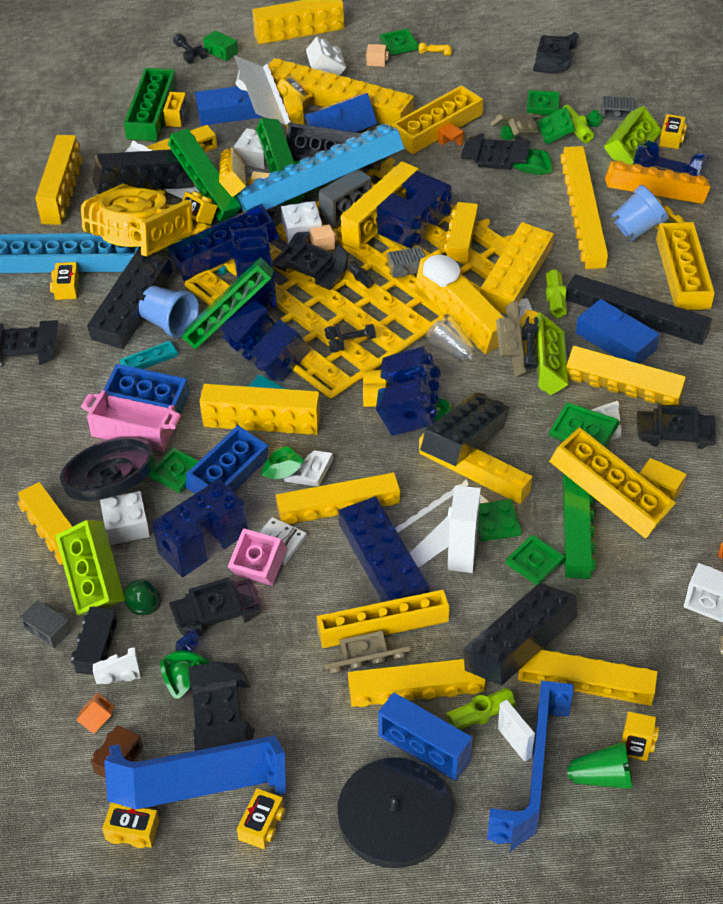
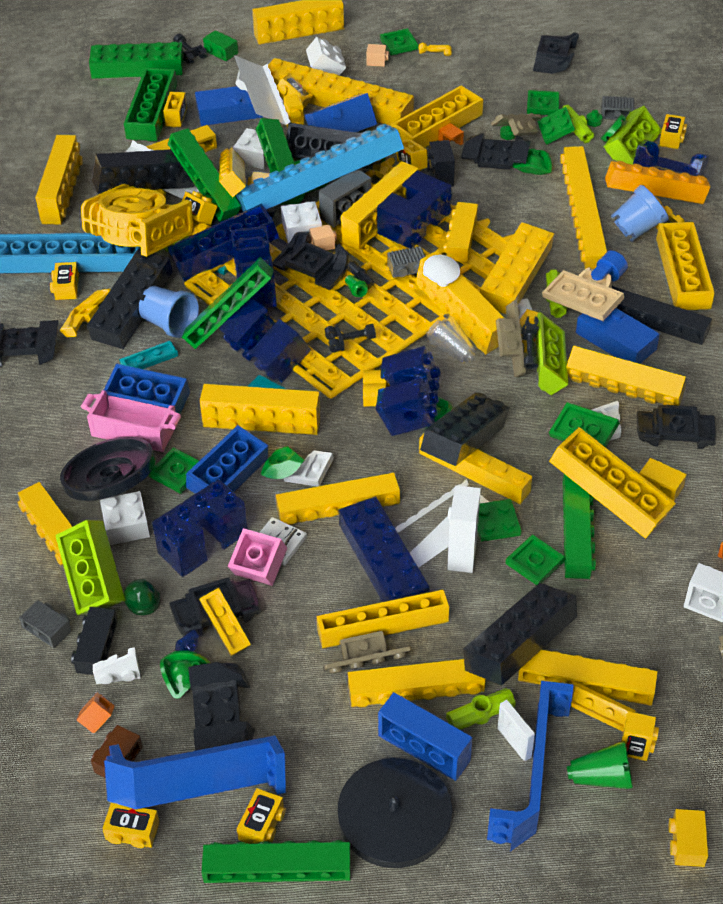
(83, 313): none -> yellow plate
(131, 59): none -> green brick
(225, 622): none -> yellow plate
(276, 862): none -> green brick
(357, 287): none -> green cone
(413, 154): none -> yellow brick
(441, 161): none -> black brick
(592, 289): none -> tan plate
(599, 706): none -> yellow plate
(613, 128): none -> green tile
(689, 837): none -> yellow brick

